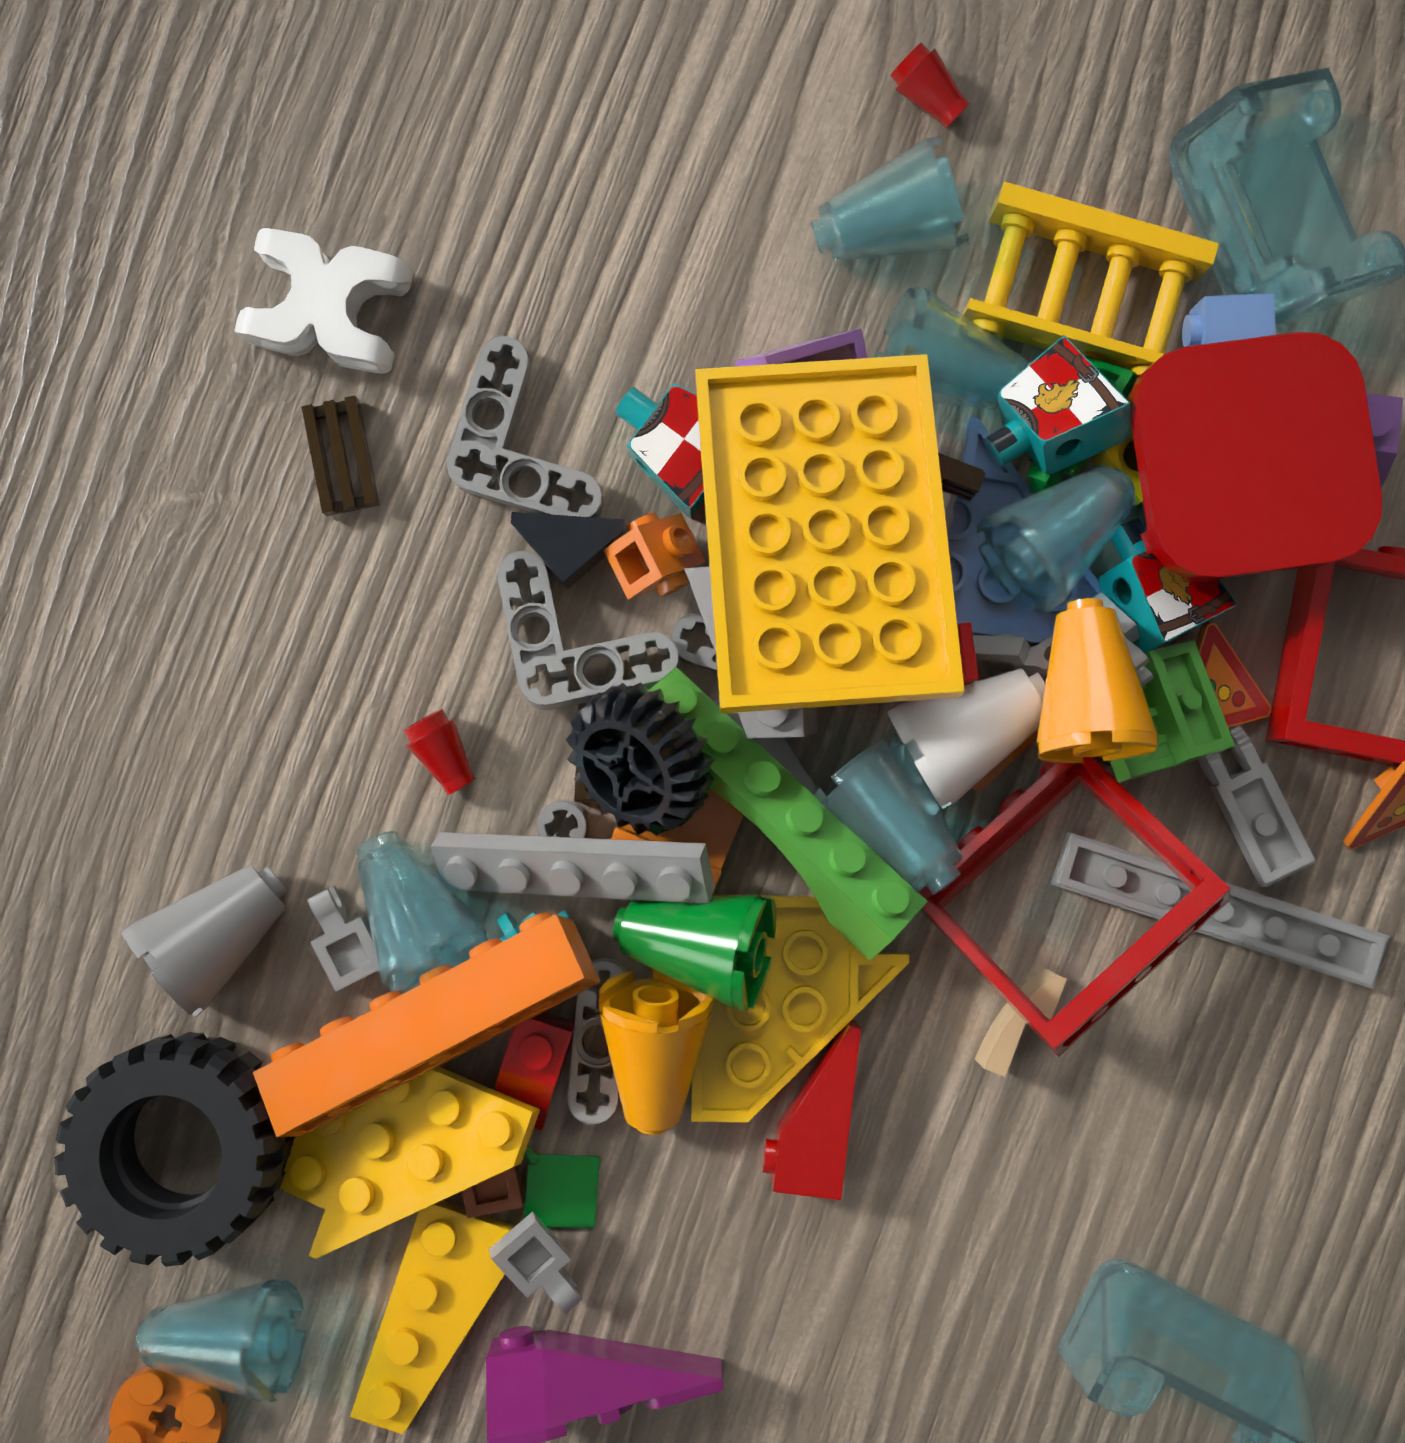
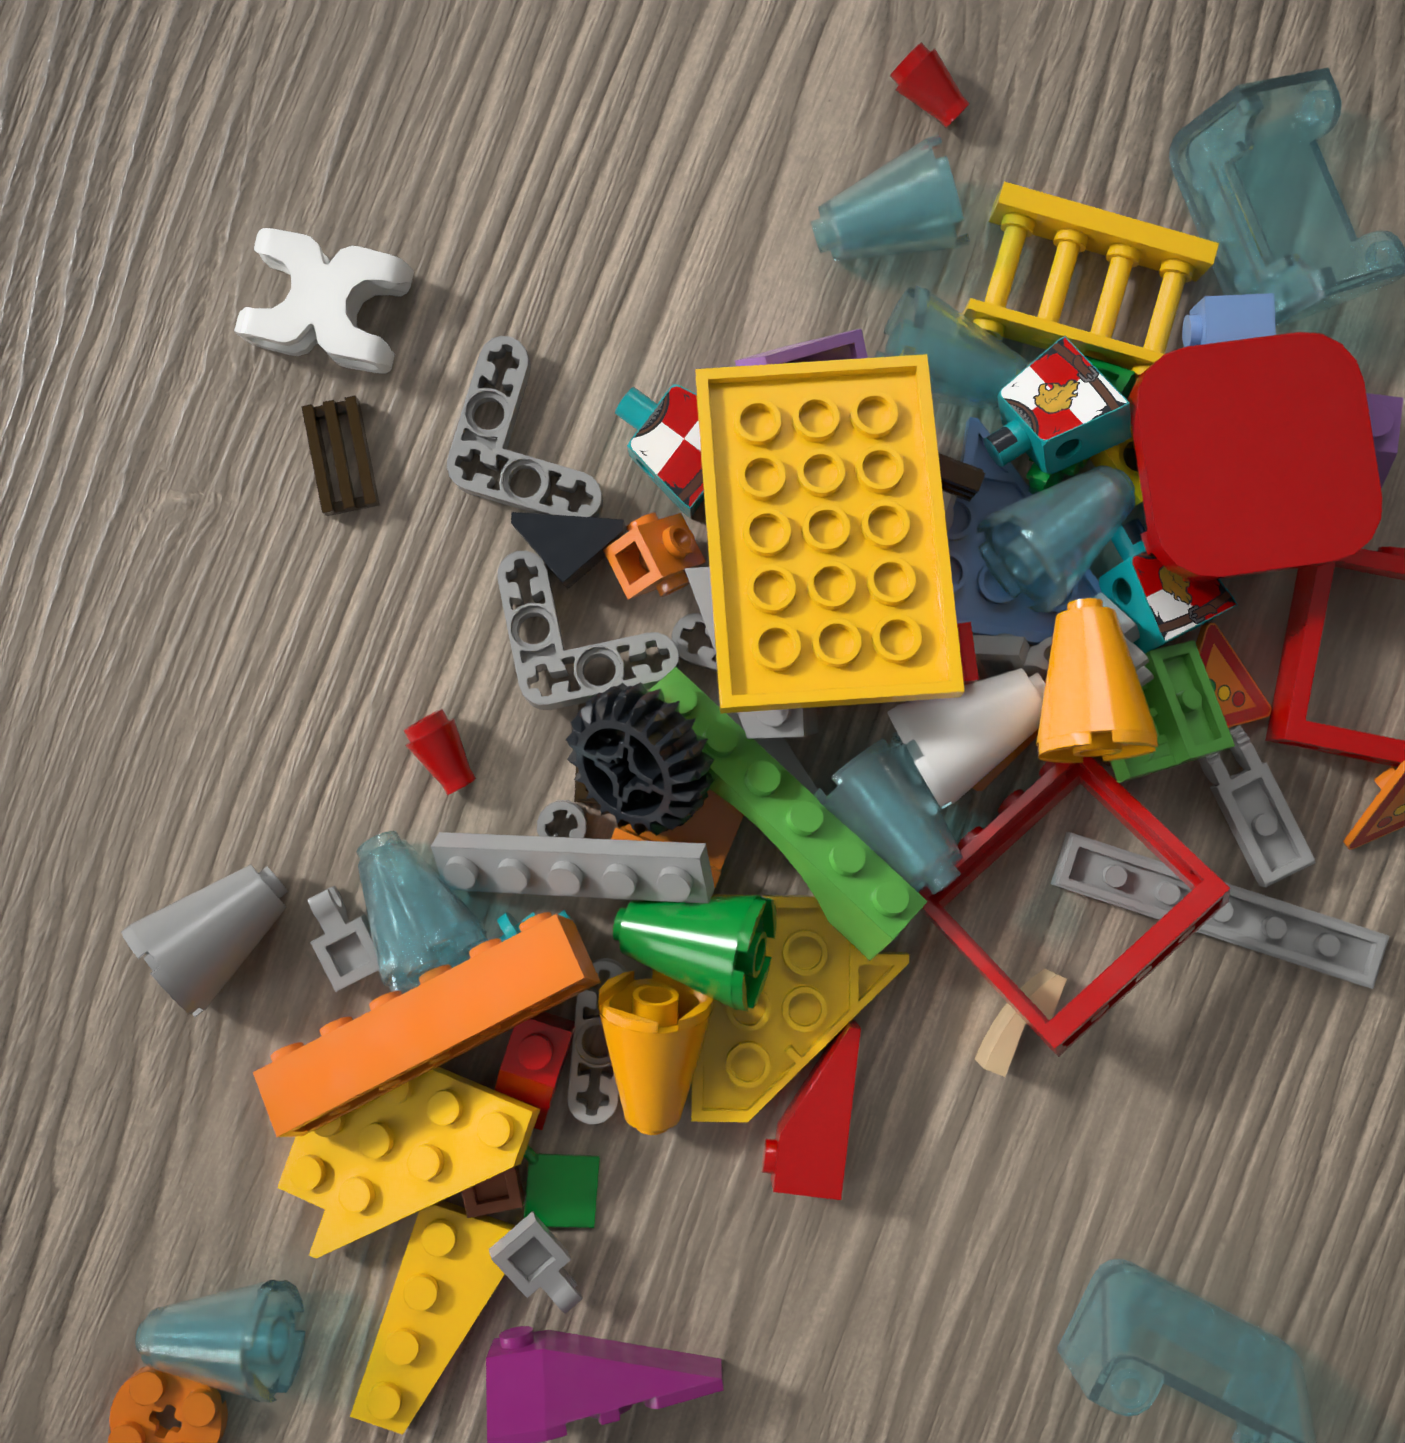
(113, 1186): black tyre -> none

